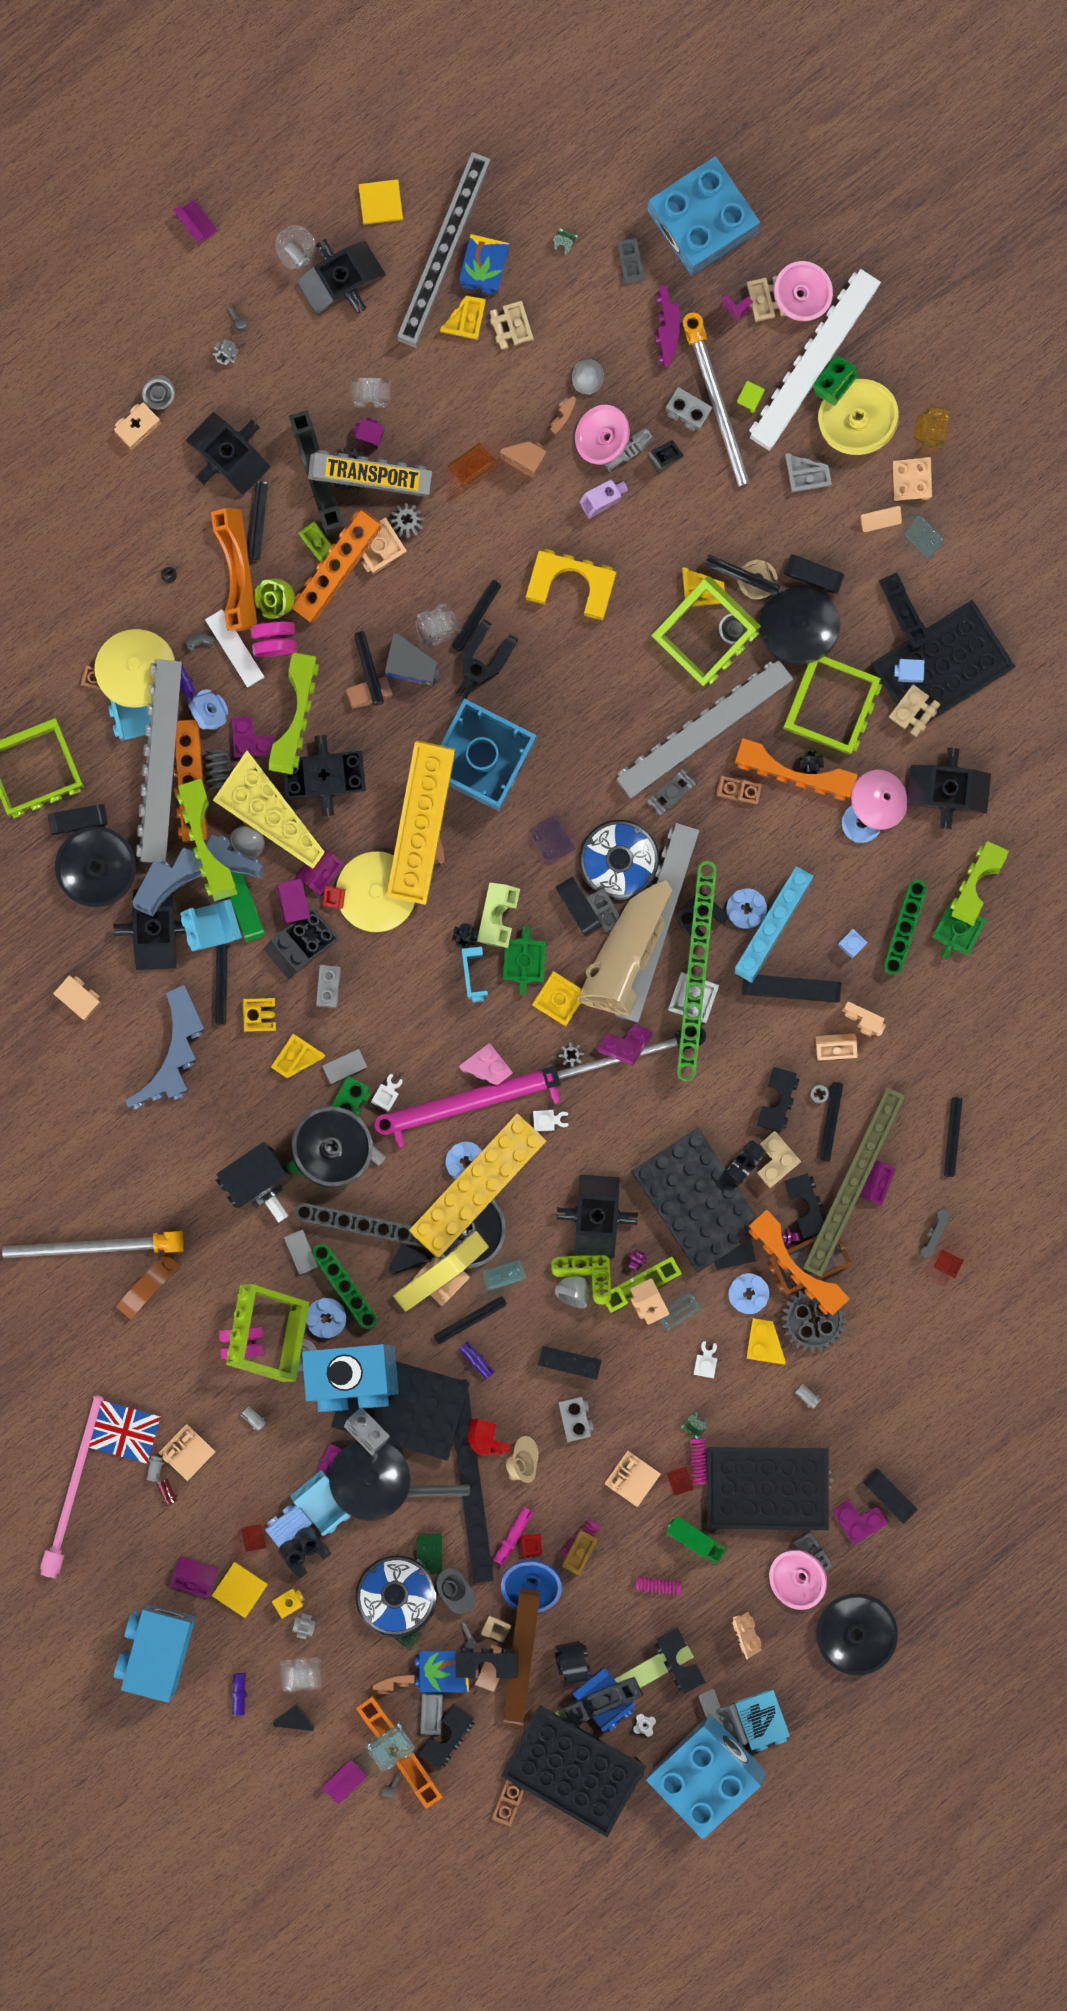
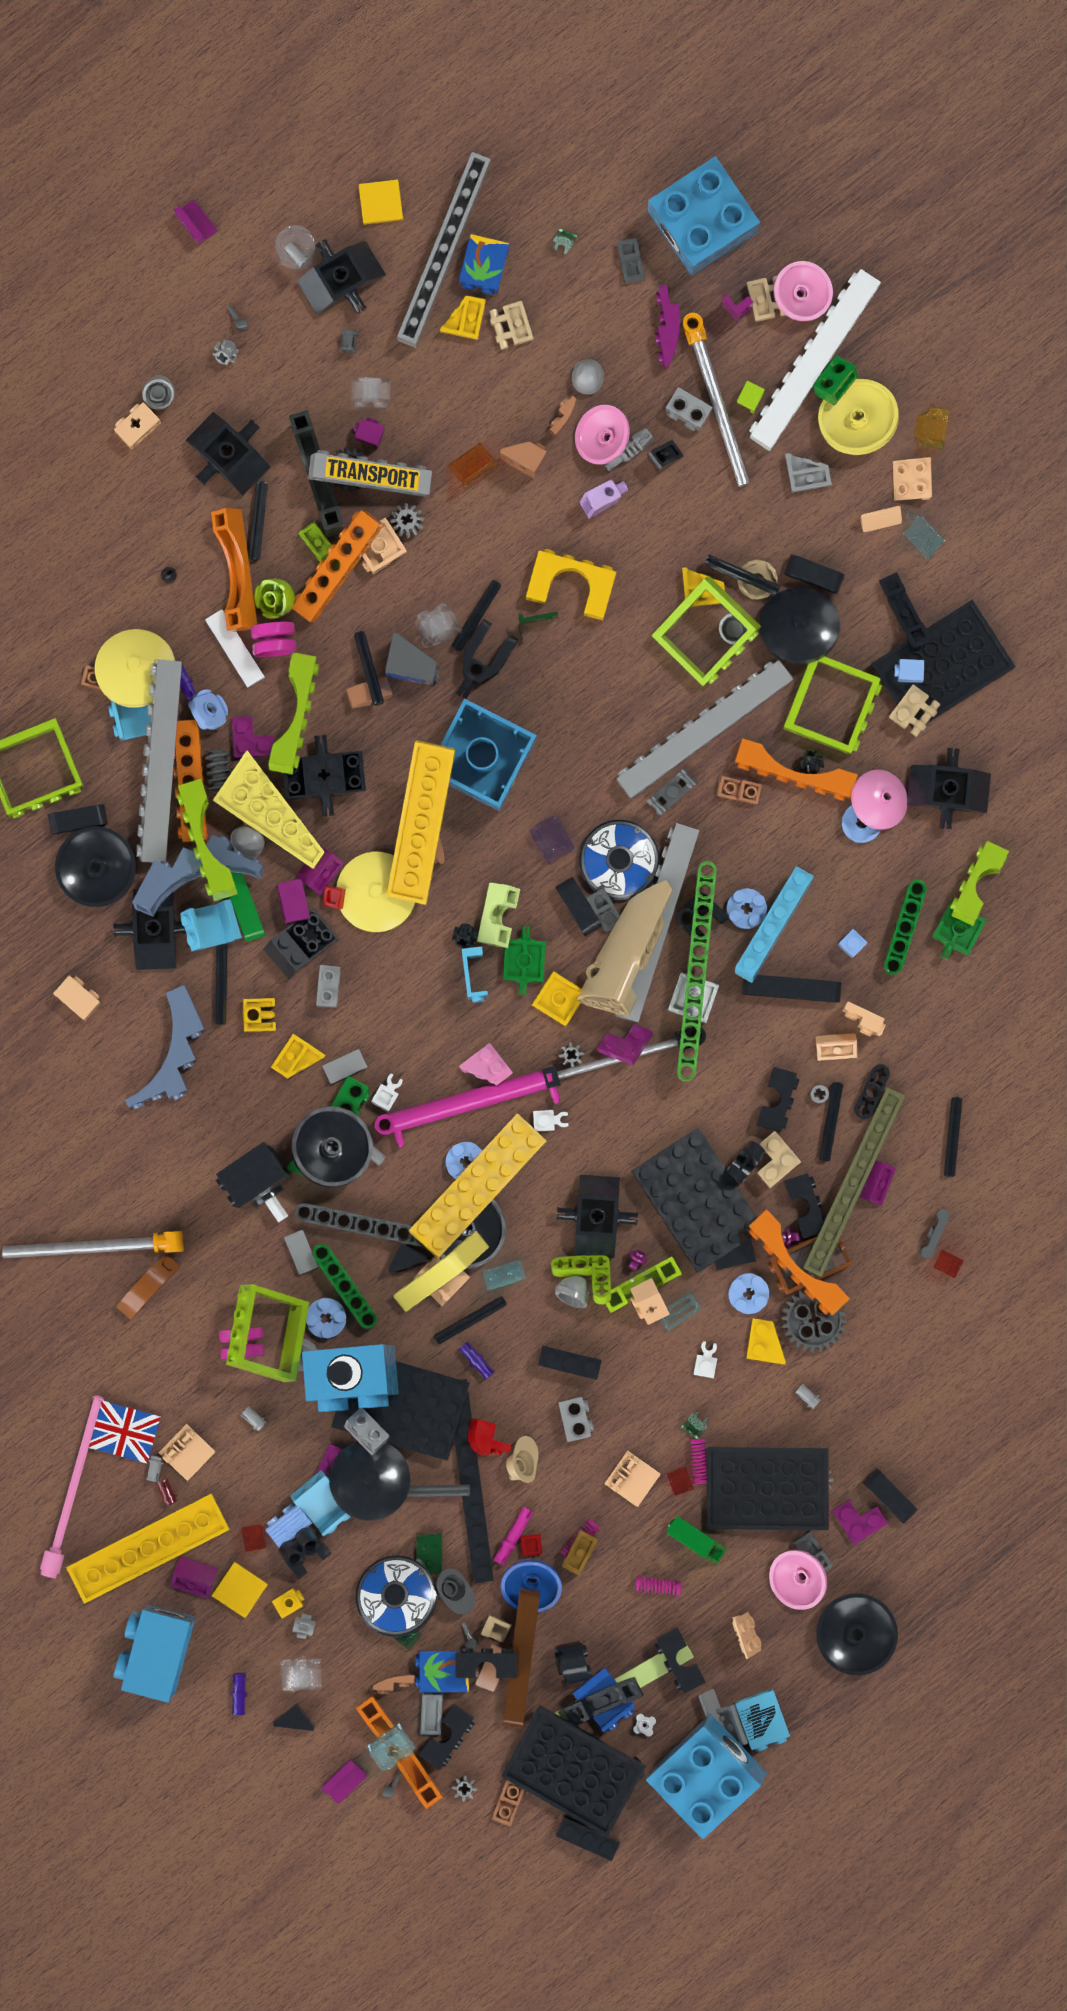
(148, 1548): none -> yellow plate
(198, 639): dark grey arm -> none
(348, 341): none -> dark grey bush
(460, 1784): none -> light grey gear
(549, 616): none -> dark green piece
(587, 1838): none -> black arch
(883, 1080): none -> black beam

